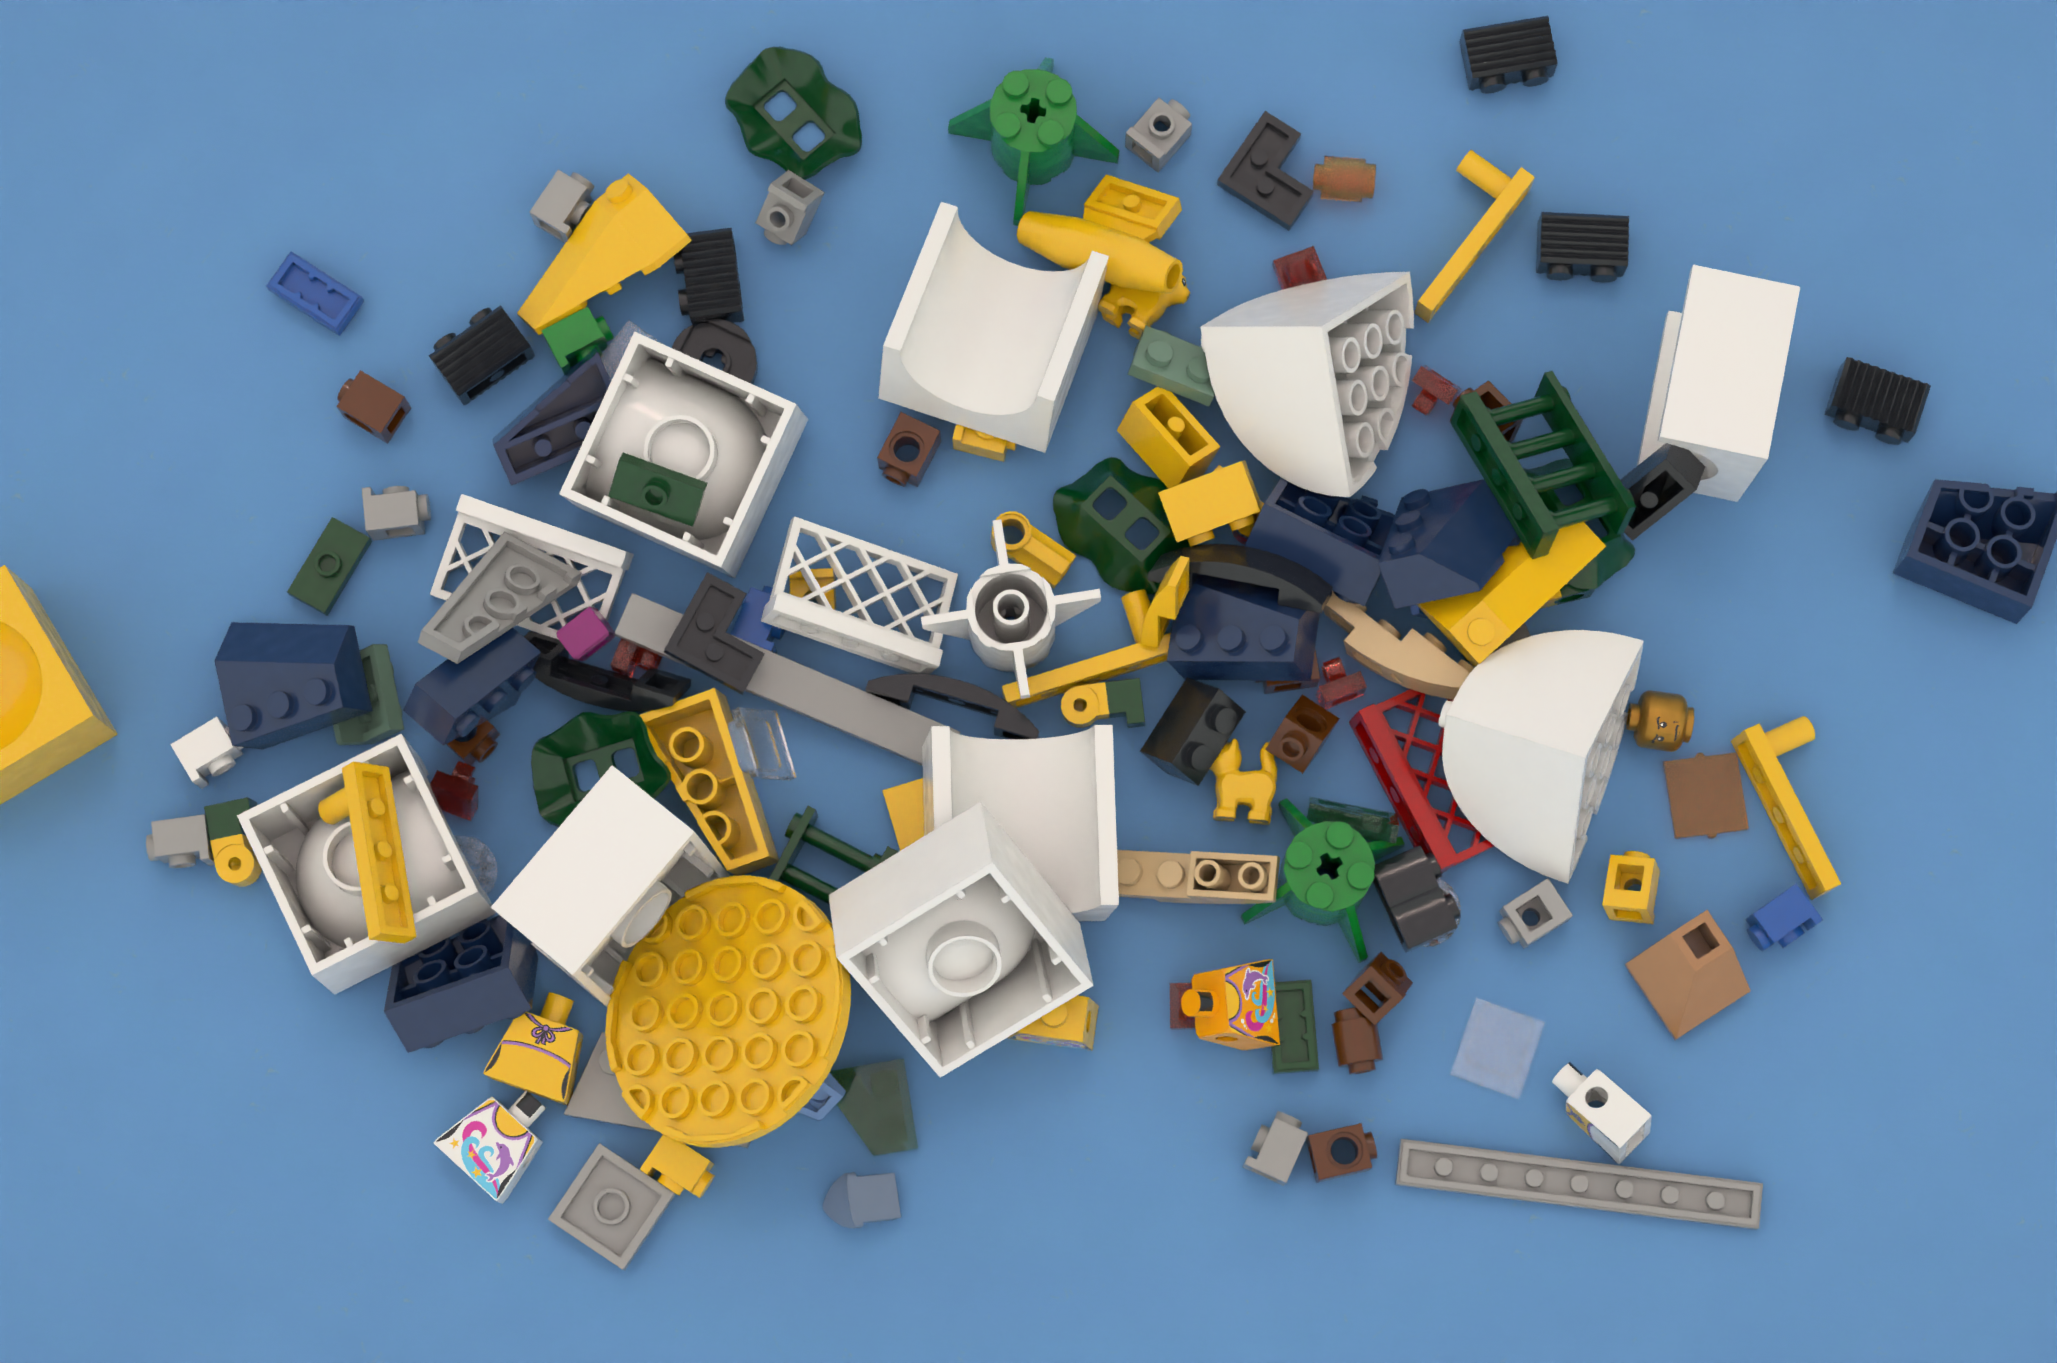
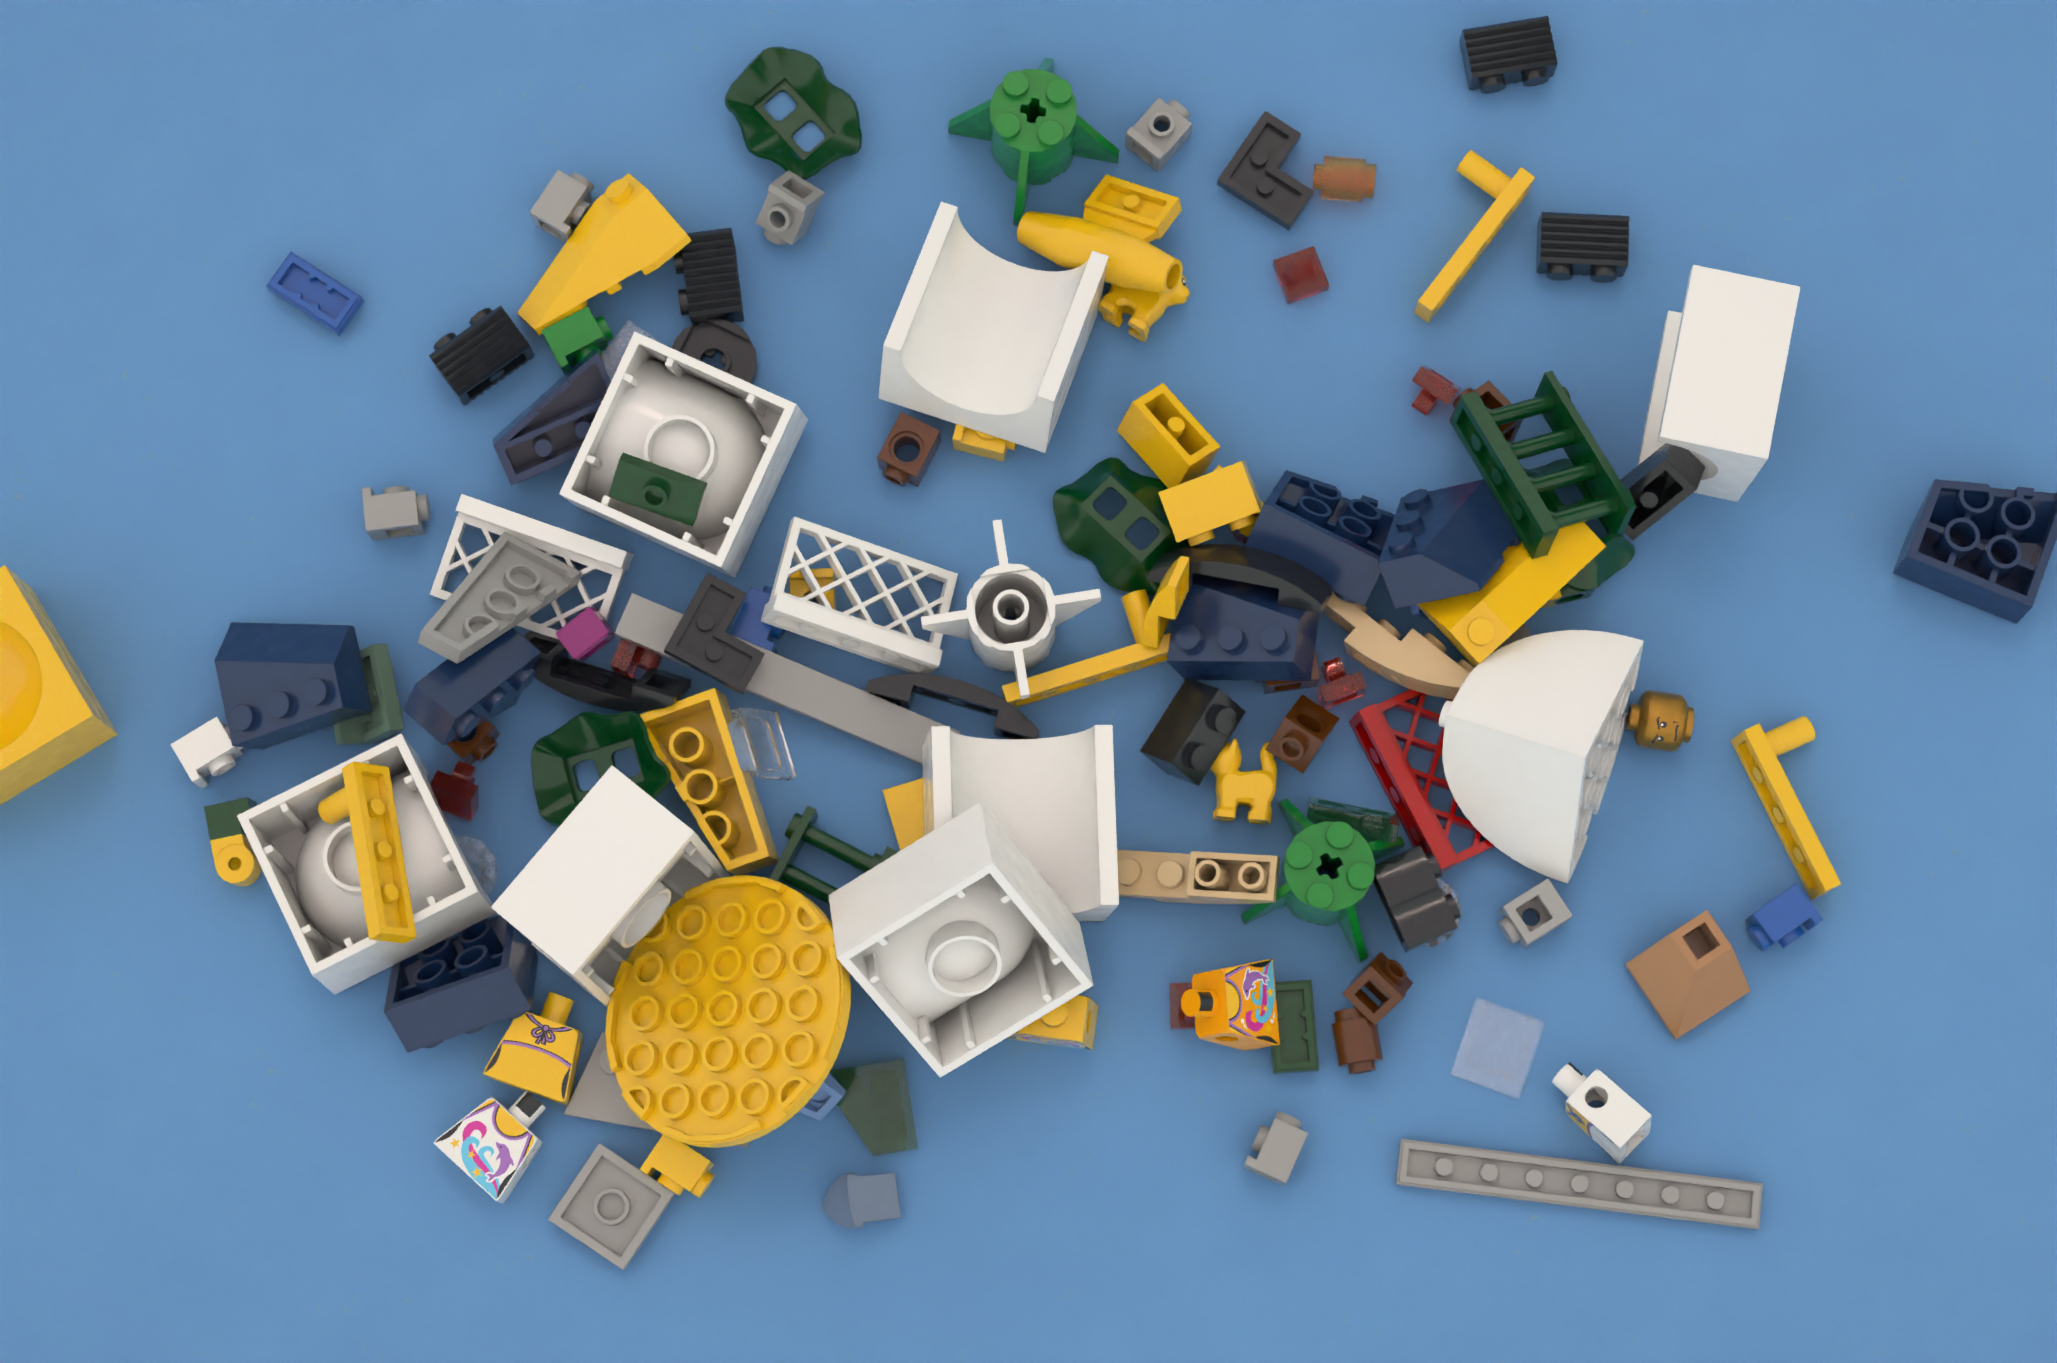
(180, 841): light grey brick -> none
(329, 566): dark green plate -> none
(372, 406): reddish brown brick -> none
(1036, 549): yellow piece -> none
(1104, 700): leg -> none
(1172, 365): sand green bracket -> none
(1315, 376): white brick -> none
(1326, 1167): reddish brown brick -> none
(1623, 872): yellow brick -> none
(1705, 795): clear orange piece -> none
(1877, 401): black brick -> none

